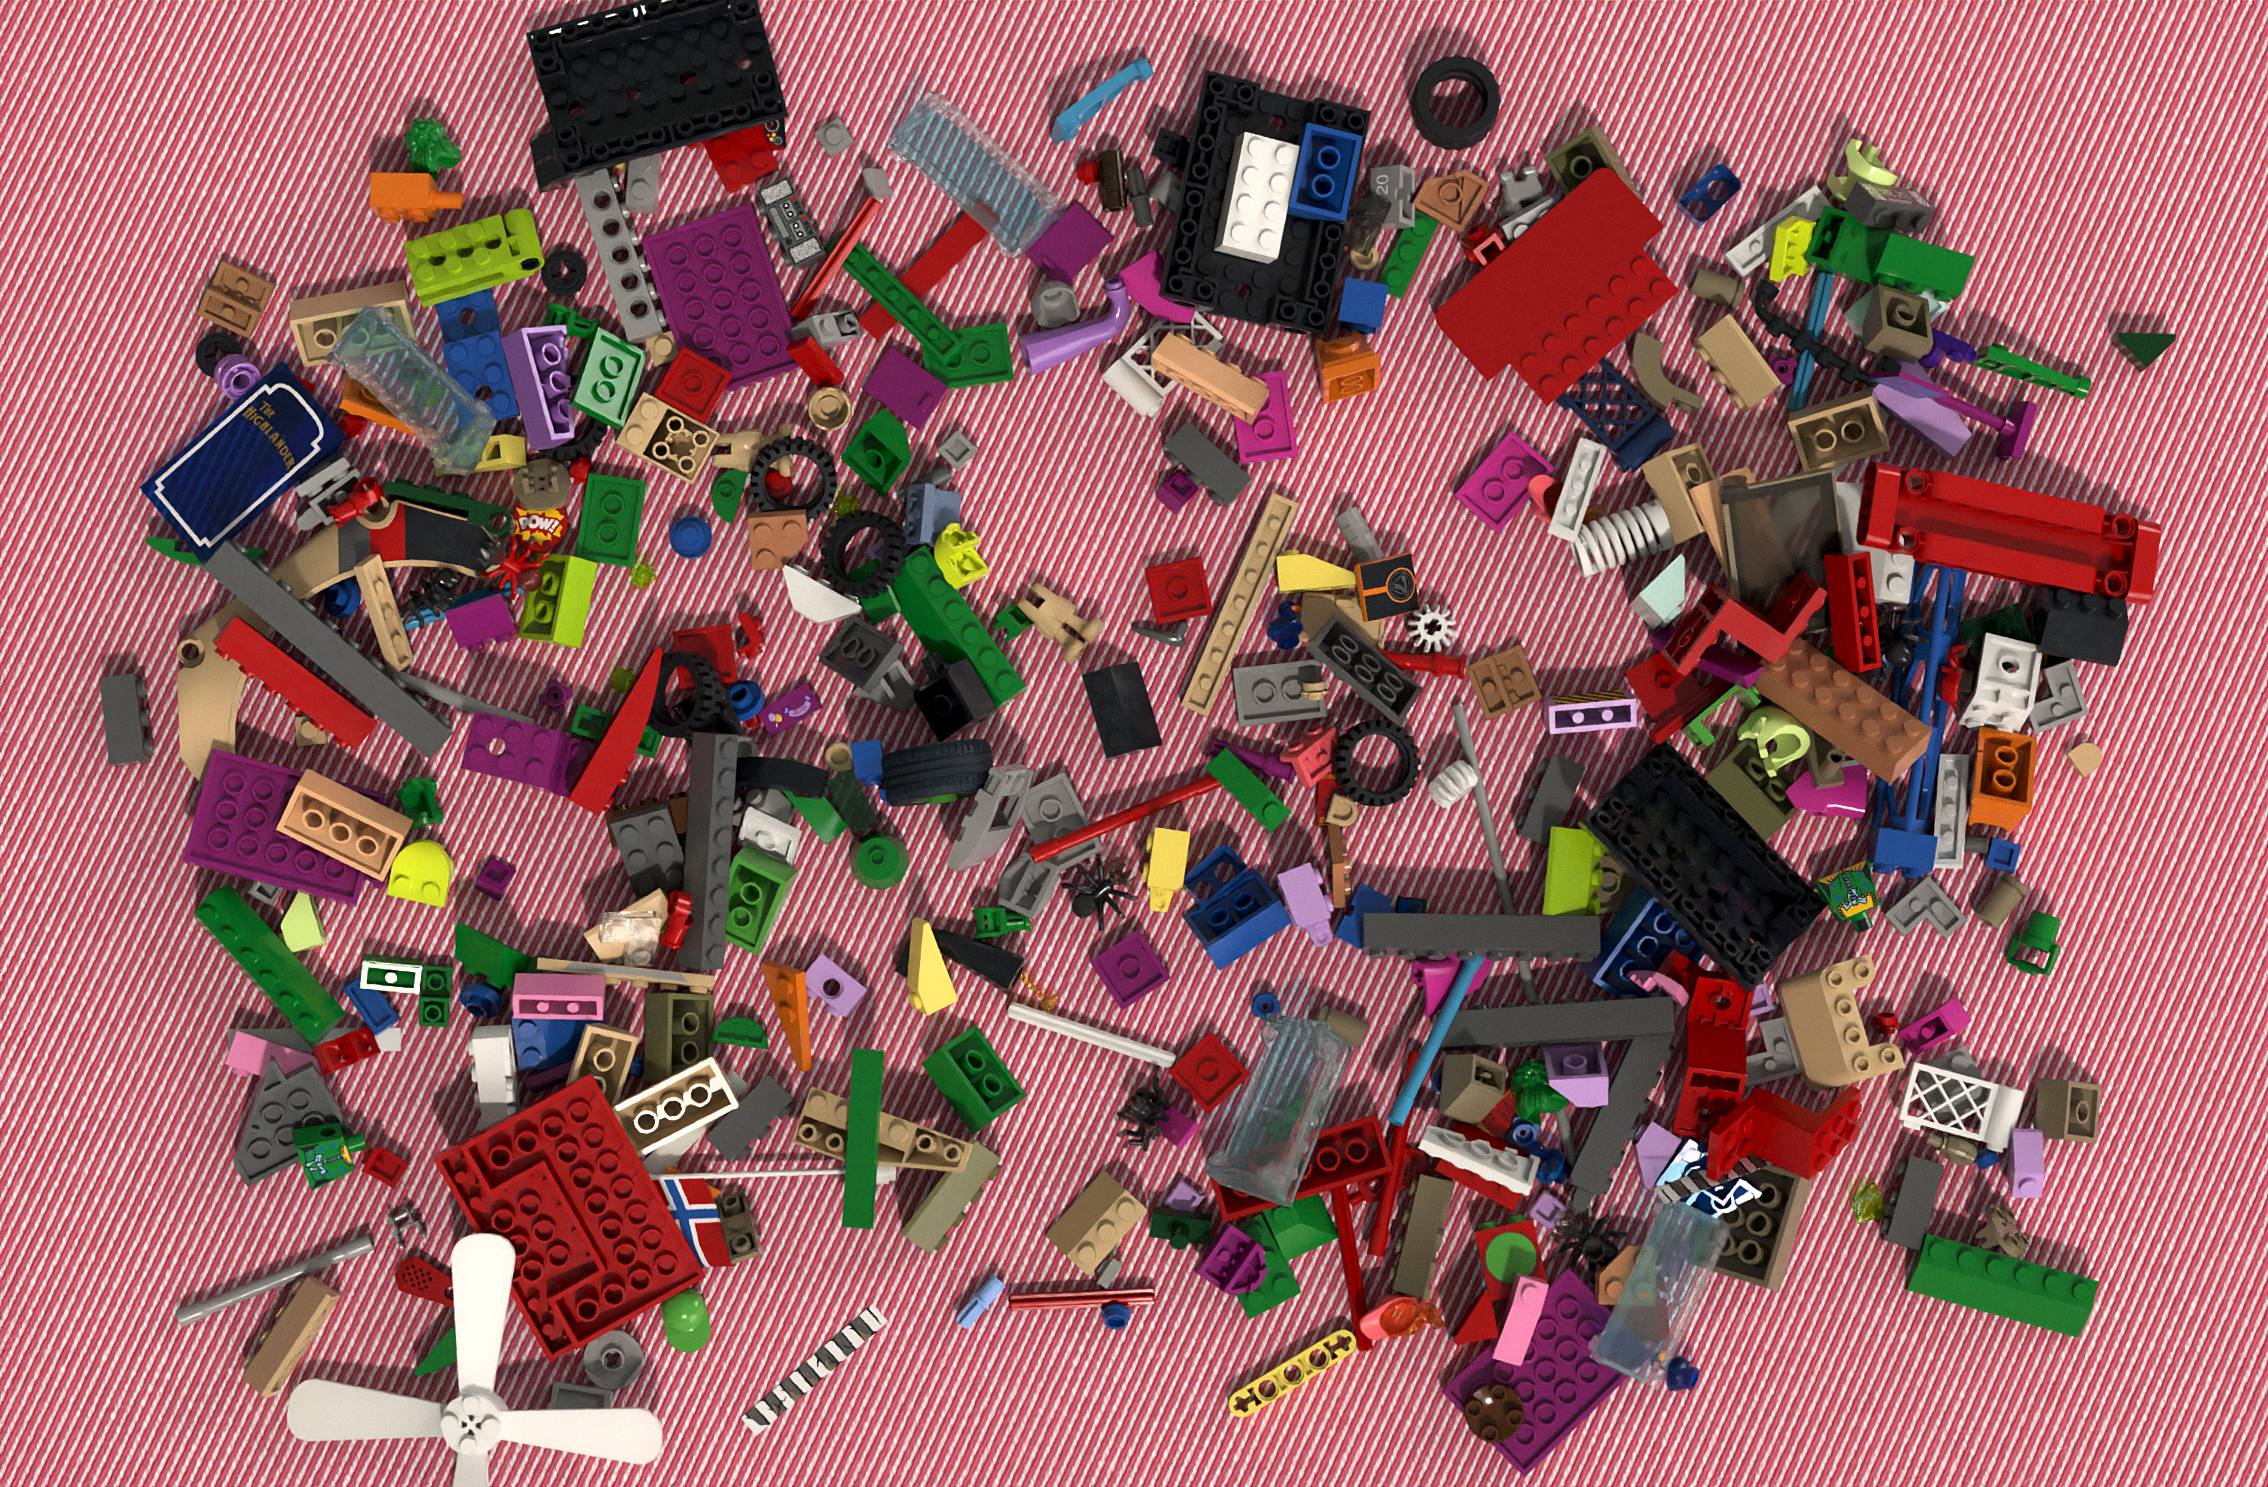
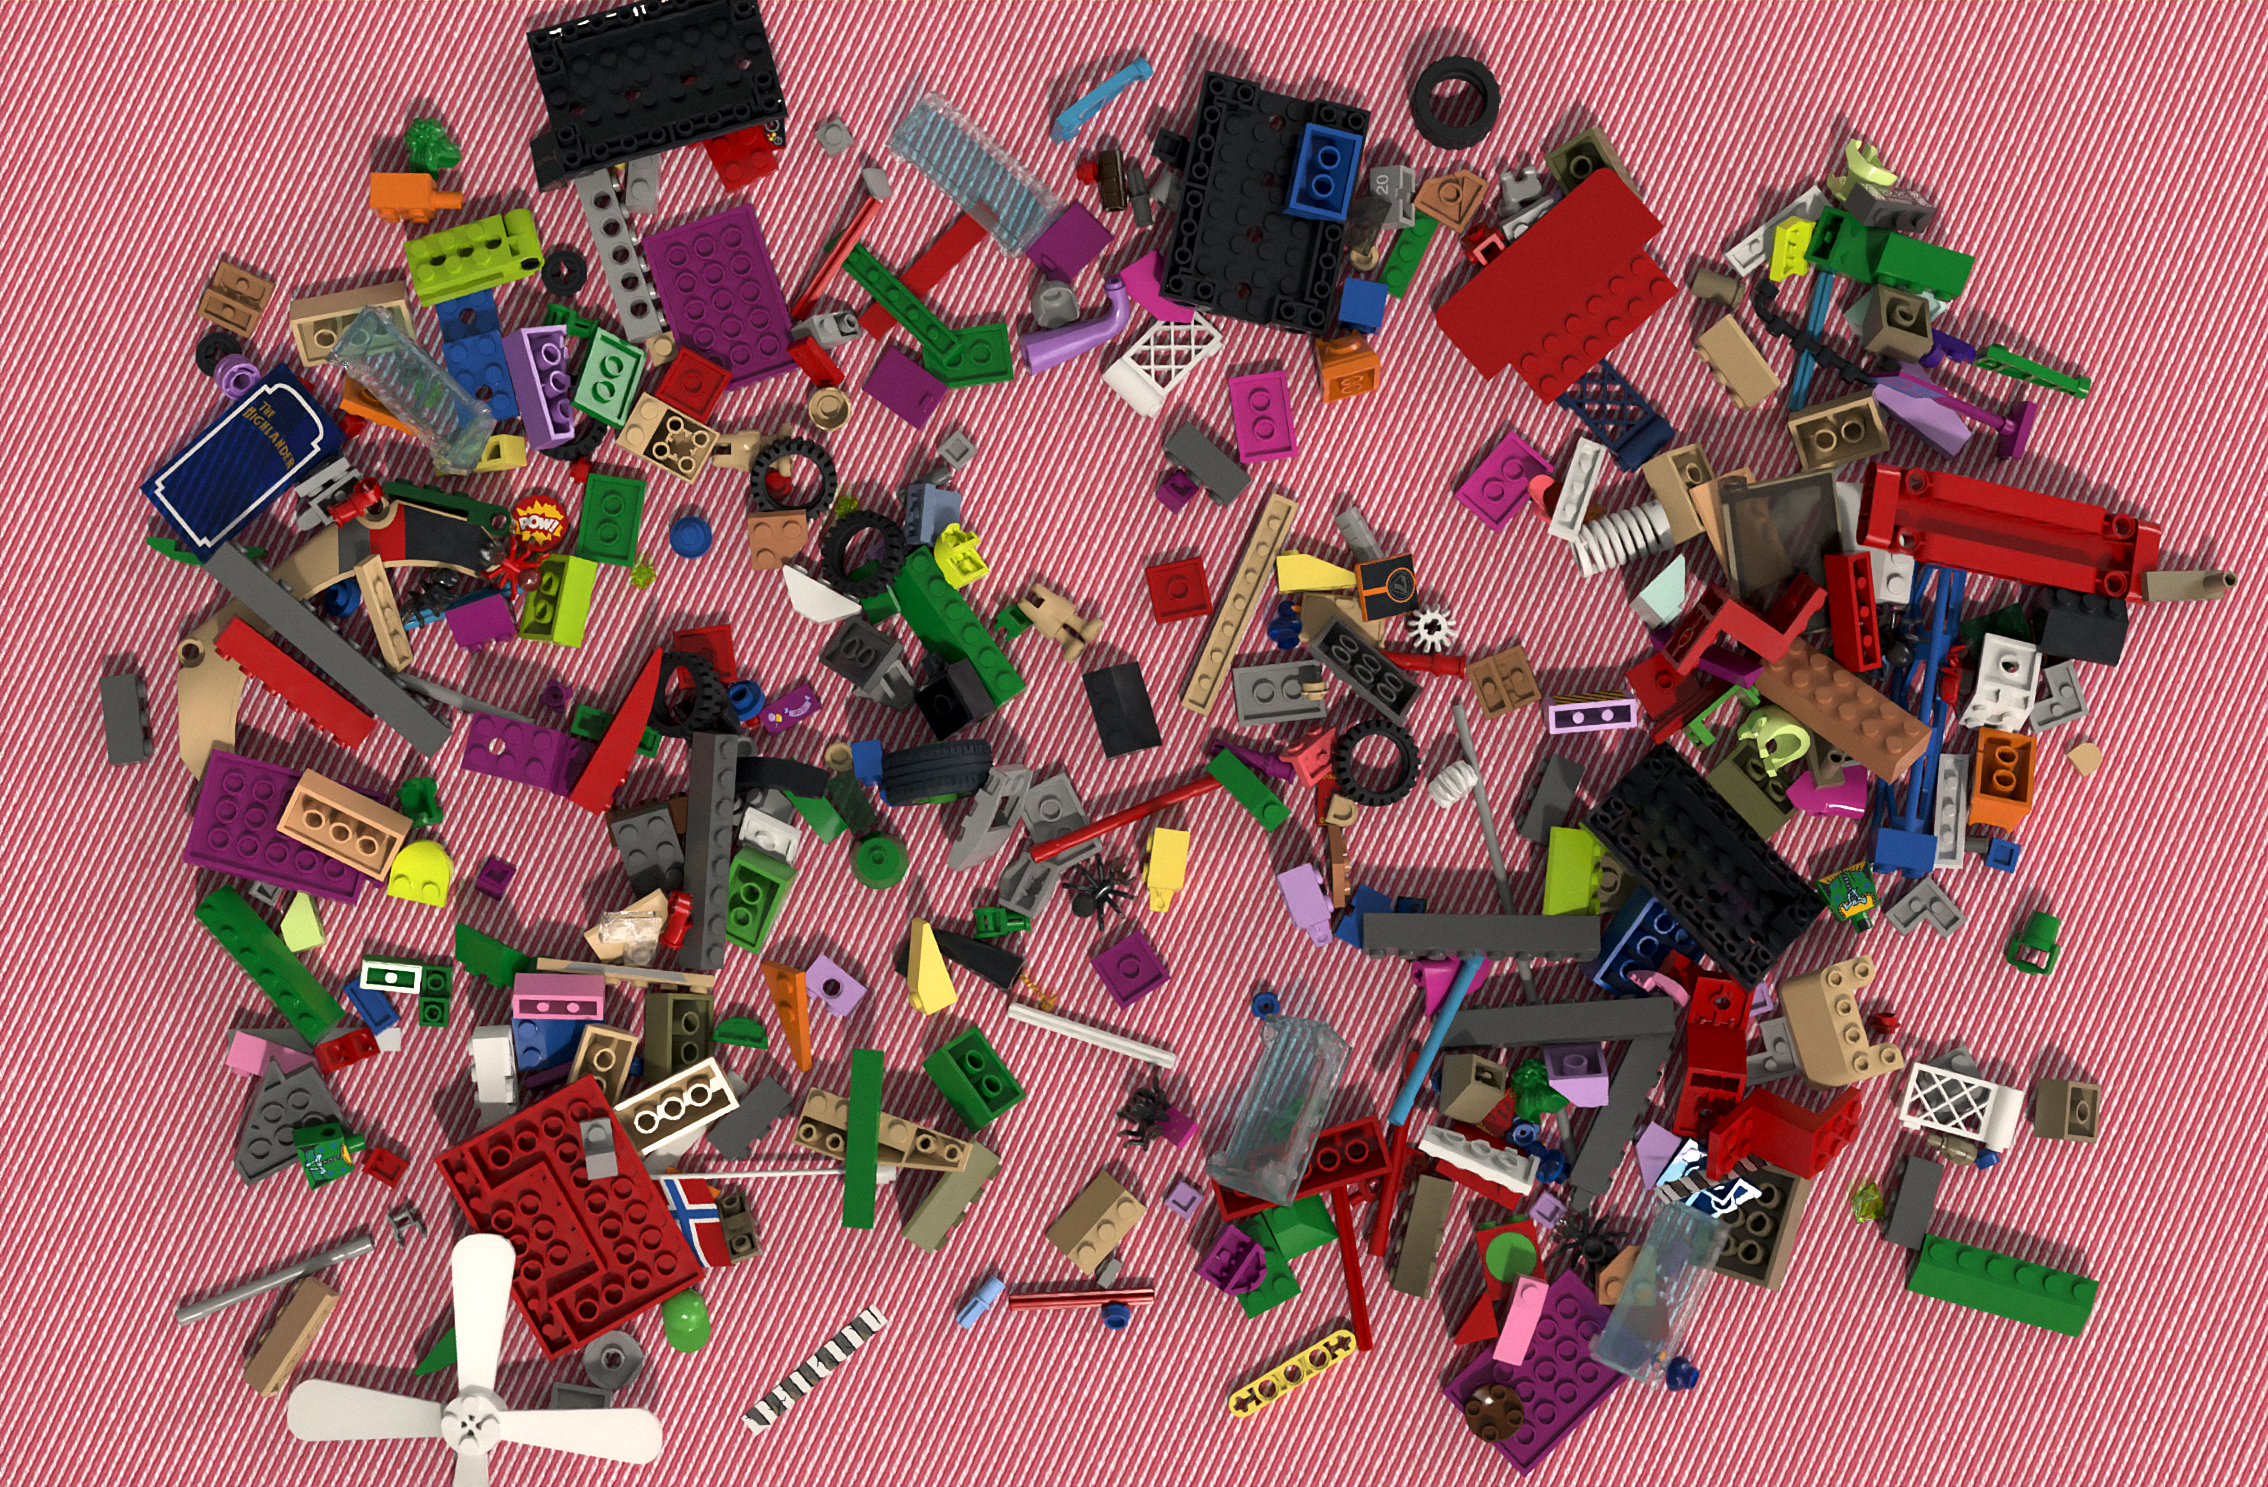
(308, 734): tan plate -> none
(436, 1287): red piece -> none
(481, 999): blue plate -> none
(555, 485): dark tan plate -> none
(598, 1148): none -> light grey slope
(622, 679): clear neon green plate -> none
(728, 494): green plate -> none
(753, 629): red bracket -> none
(790, 224): brick -> none
(879, 452): green slope -> none
(1166, 637): dark grey bar -> none
(1180, 1226): dark green tile -> none
(1209, 377): light nougat slope -> none
(1209, 1072): red plate -> none
(1221, 854): blue piece -> none
(1238, 919): blue slope -> none
(1256, 198): white brick -> none
(1345, 1025): dark tan piece -> none
(1399, 1316): clear orange hair -> none
(1651, 380): dark tan arch -> none
(1725, 175): blue piece -> none
(1788, 364): magenta plate -> none
(1935, 1026): dark pink slope -> none
(2000, 901): dark tan piece -> none
(2002, 1231): dark tan plate -> none
(2026, 1163): lavender slope -> none
(2142, 348): dark green slope -> none
(2186, 585): none -> dark tan piece

